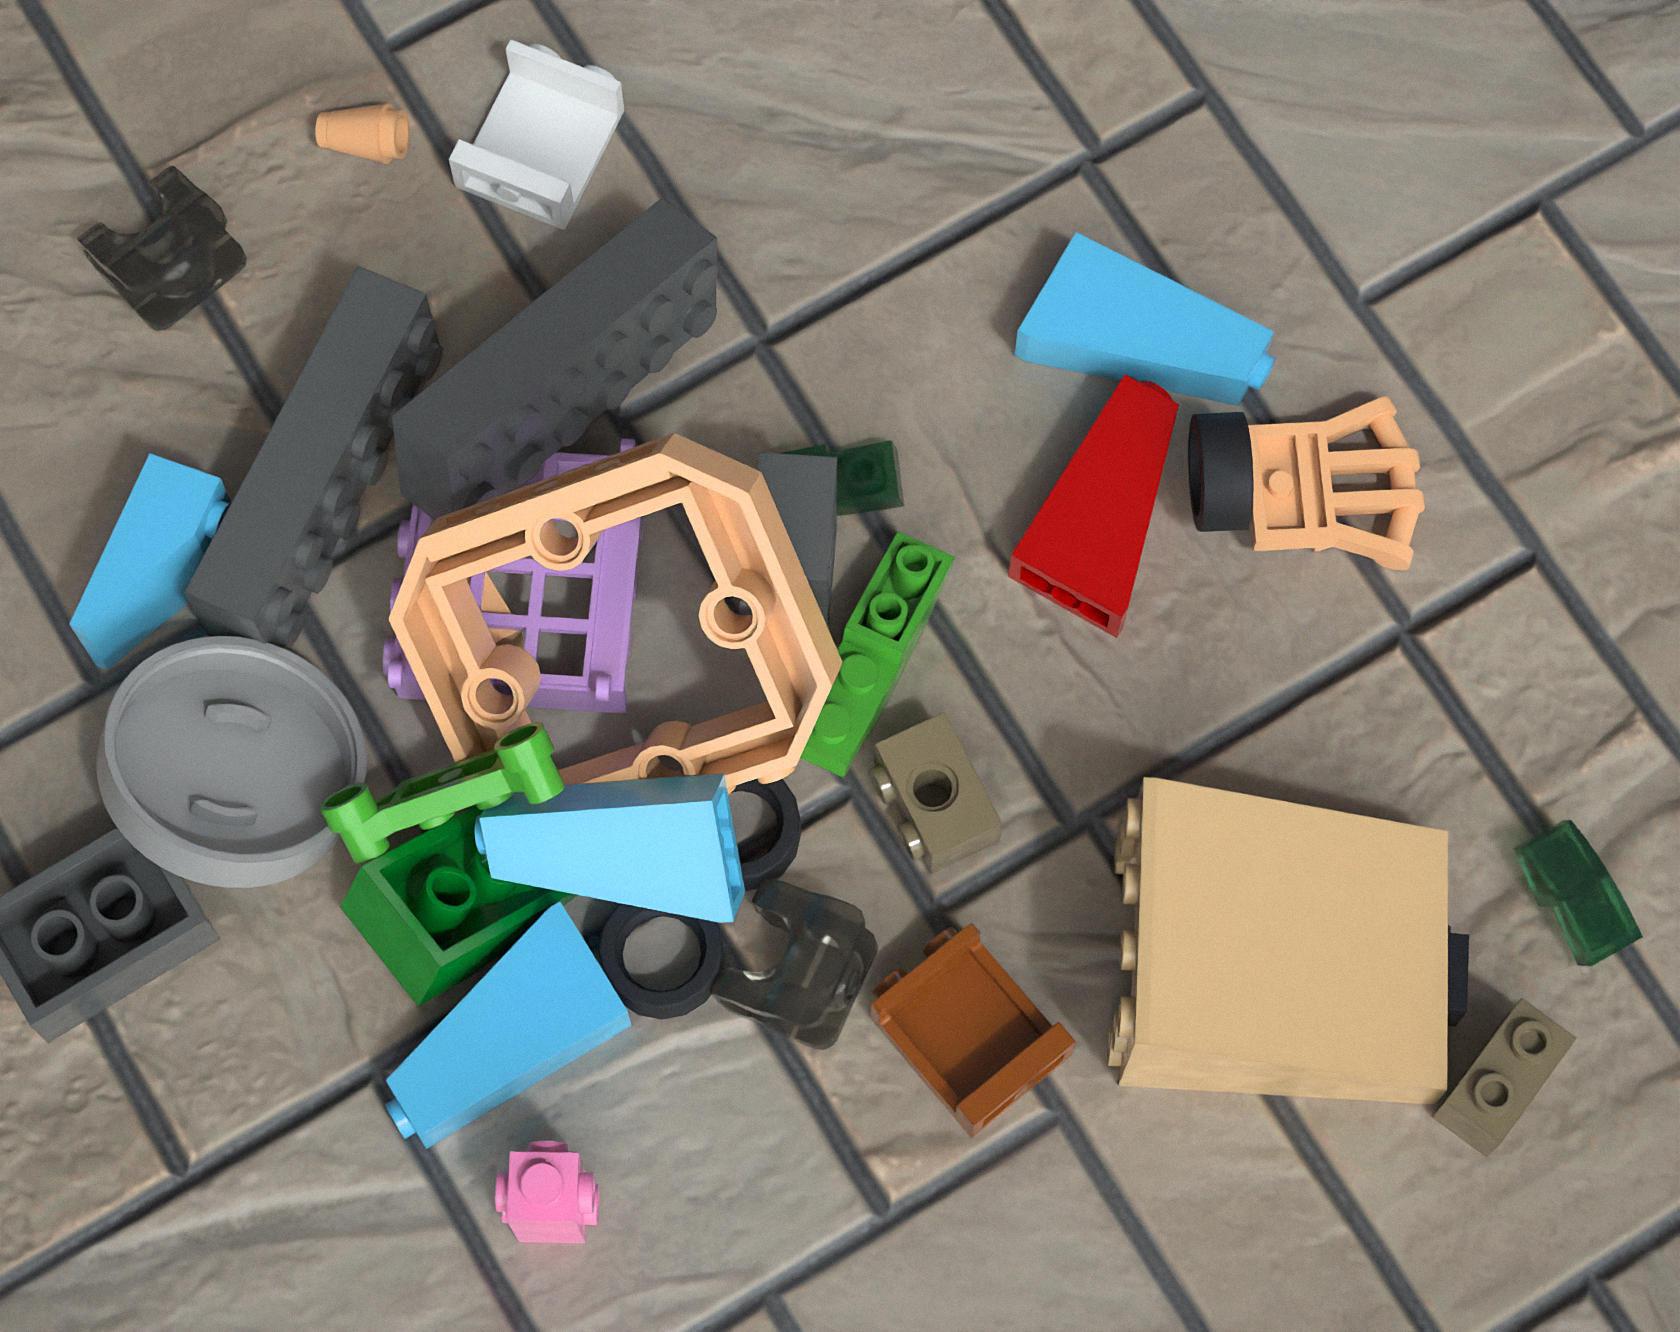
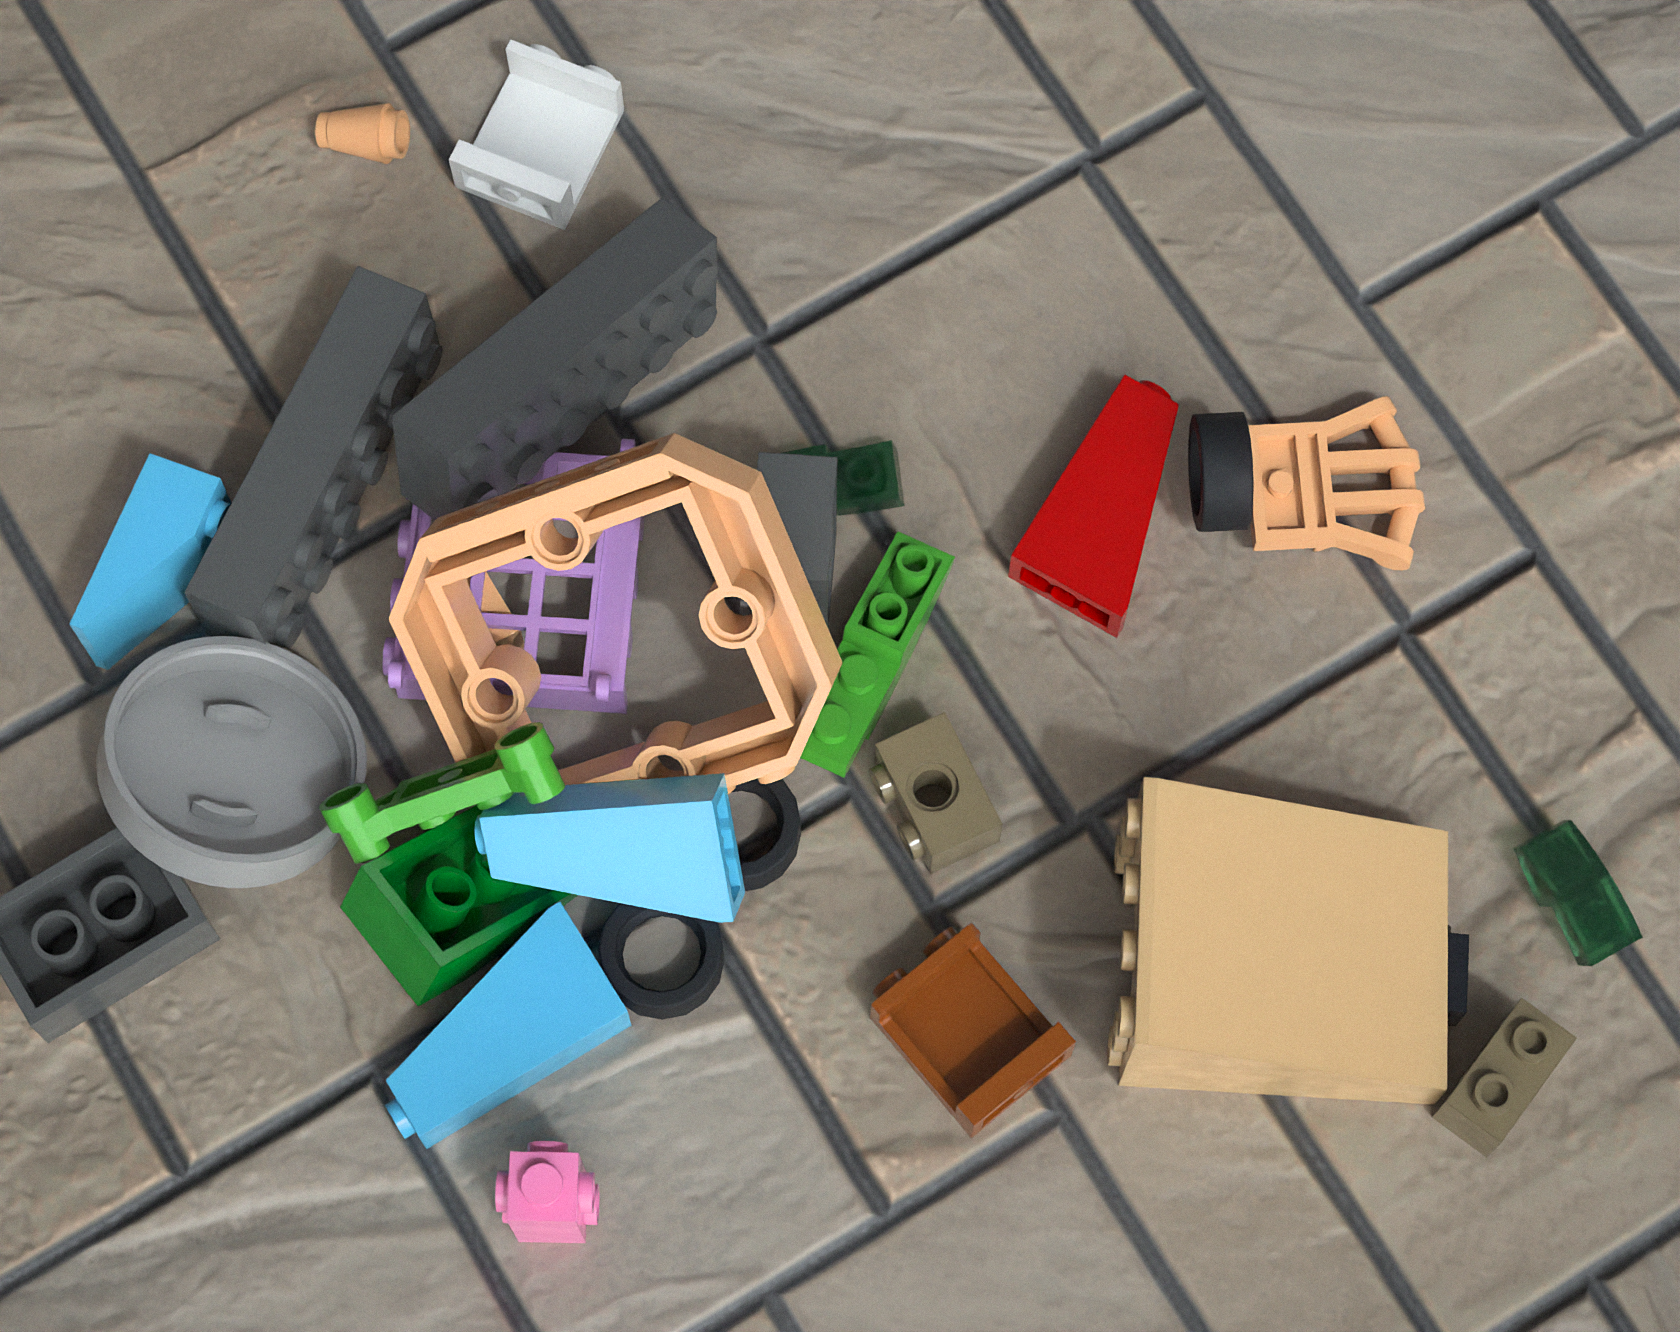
(172, 261): clear smoke piece -> none
(818, 976): clear smoke piece -> none
(1124, 319): medium azure slope -> none

